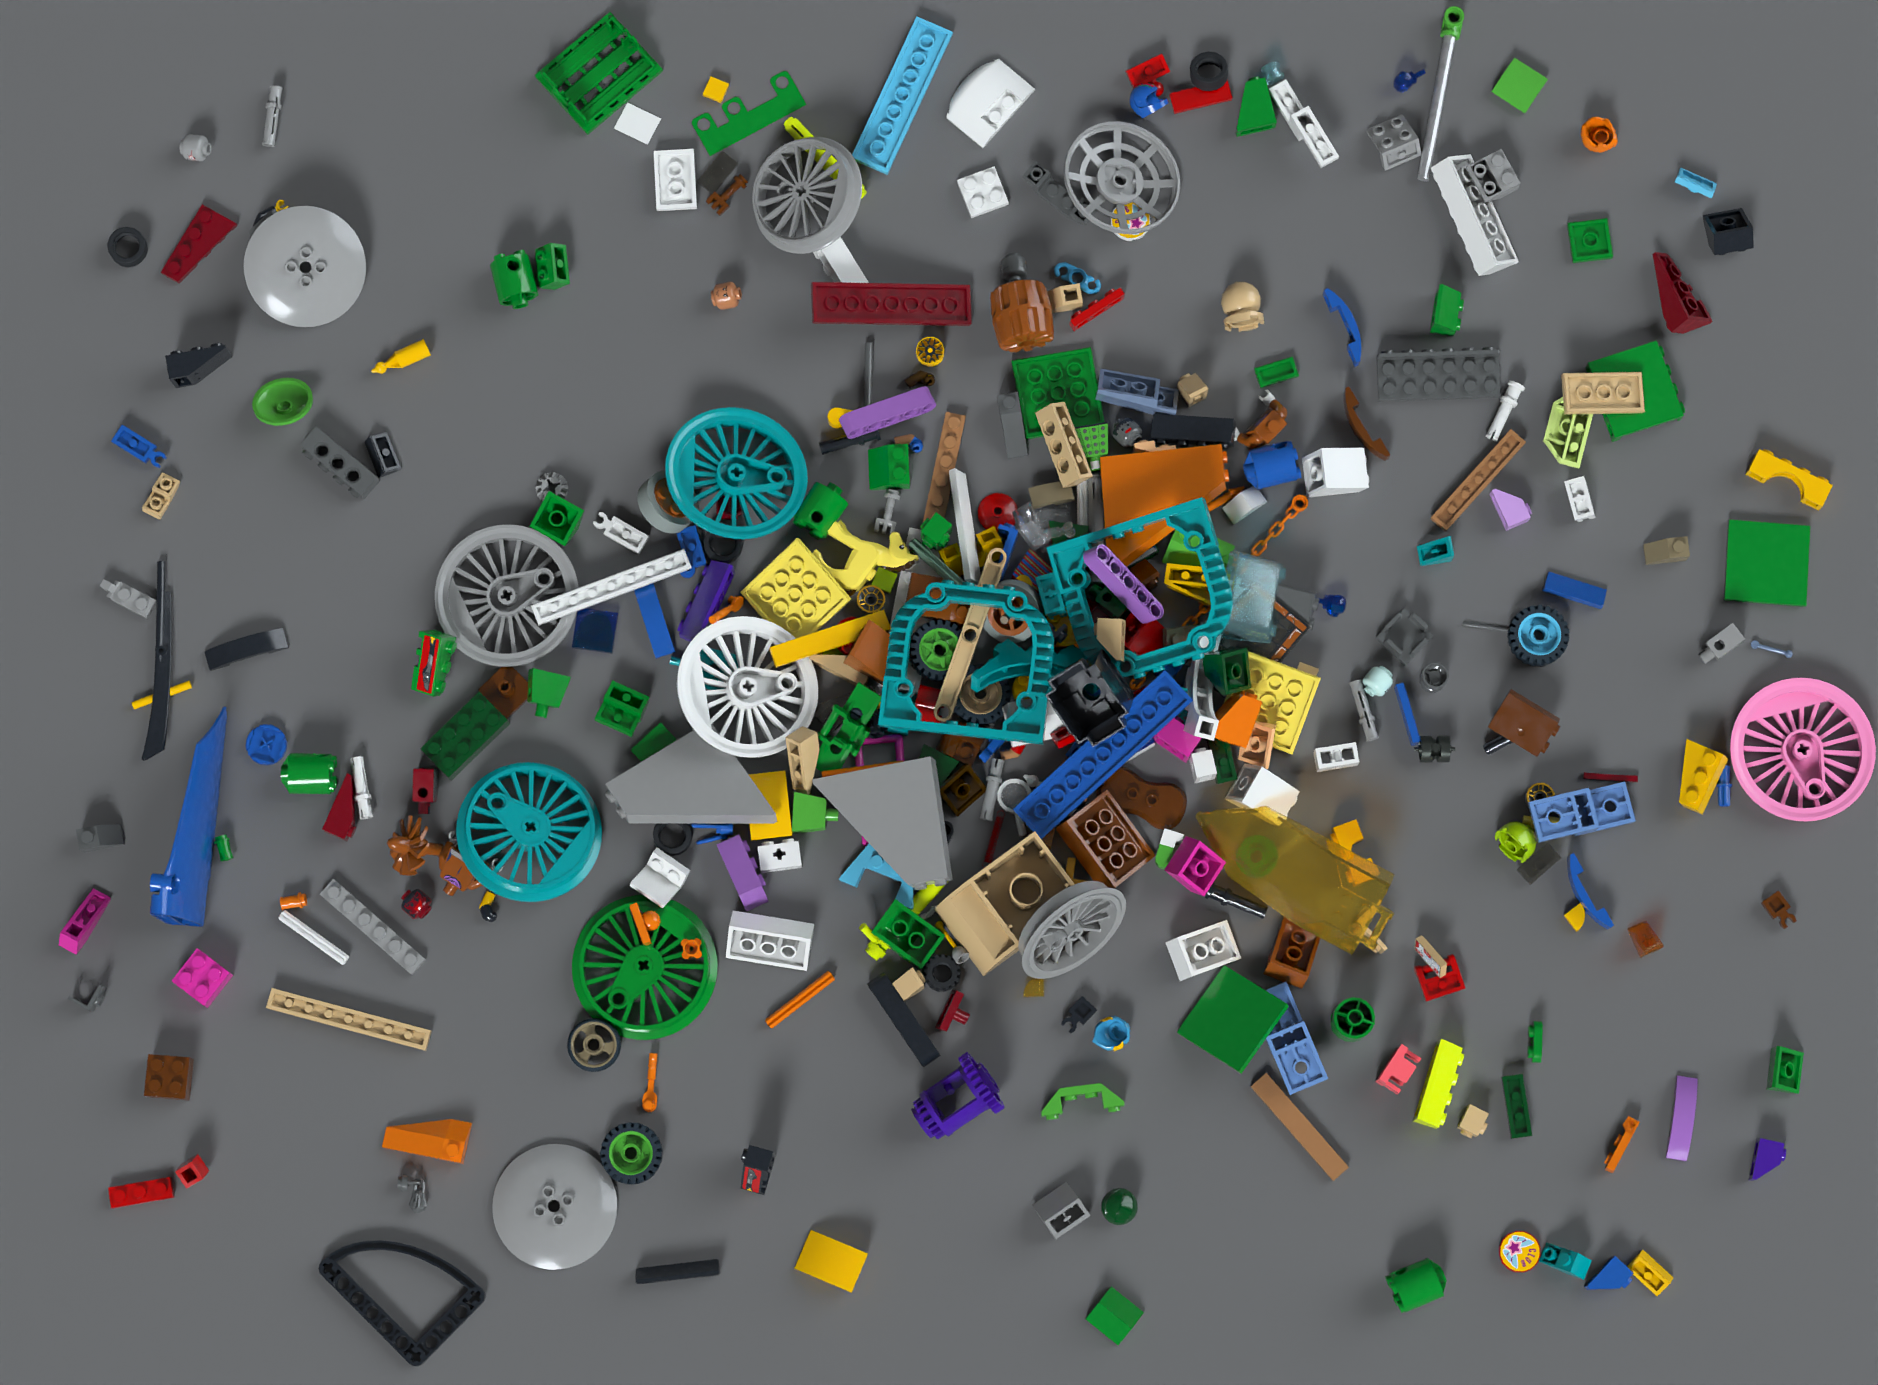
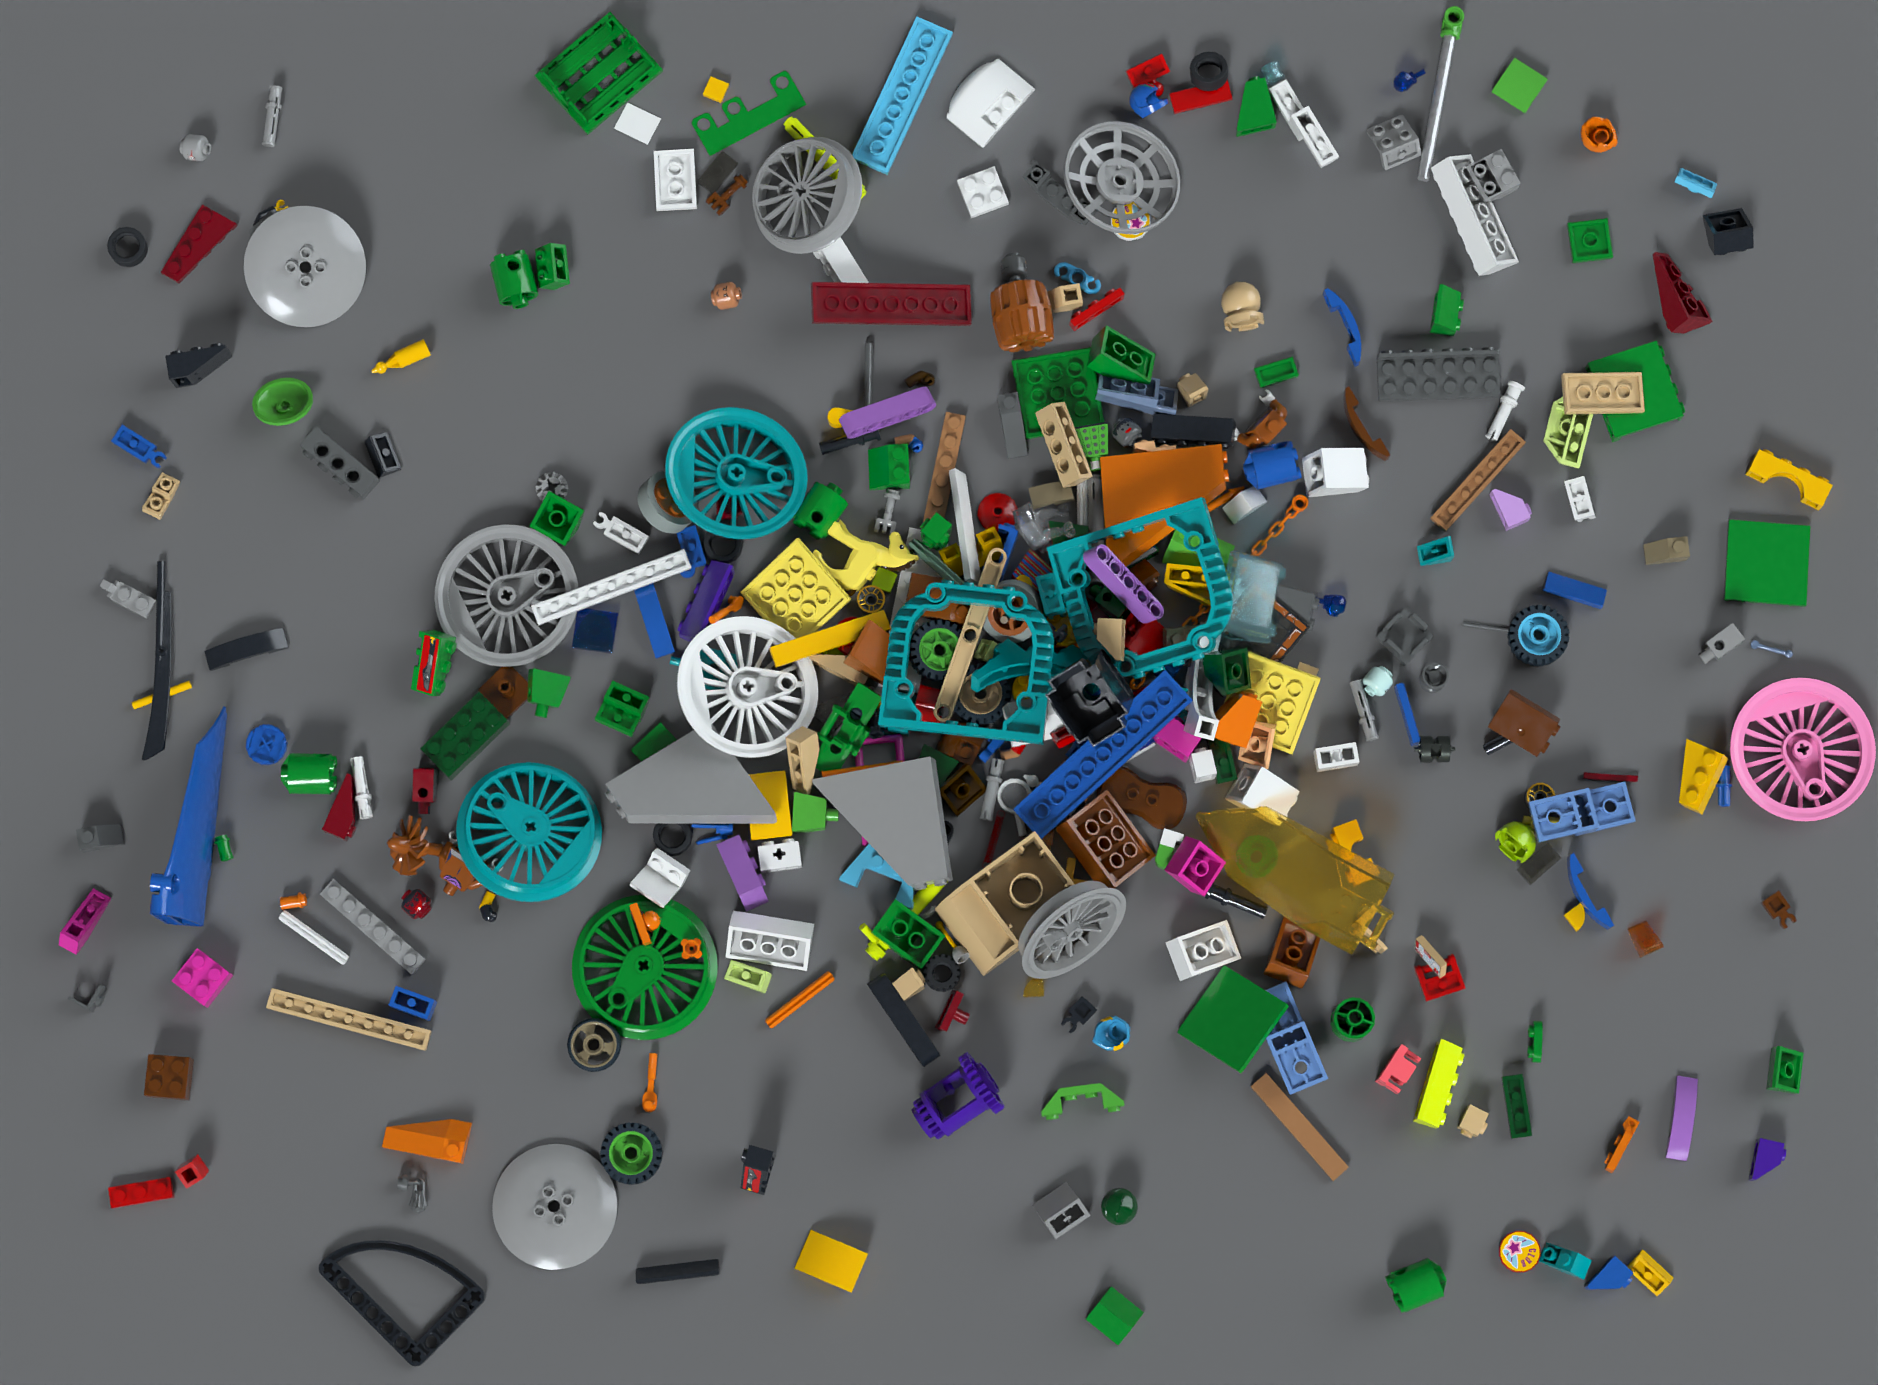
(412, 1003): none -> blue brick
(748, 976): none -> yellowish green slope
(930, 351): yellow wheel -> none
(985, 650): none -> yellowish green plate
(1120, 357): none -> green slope

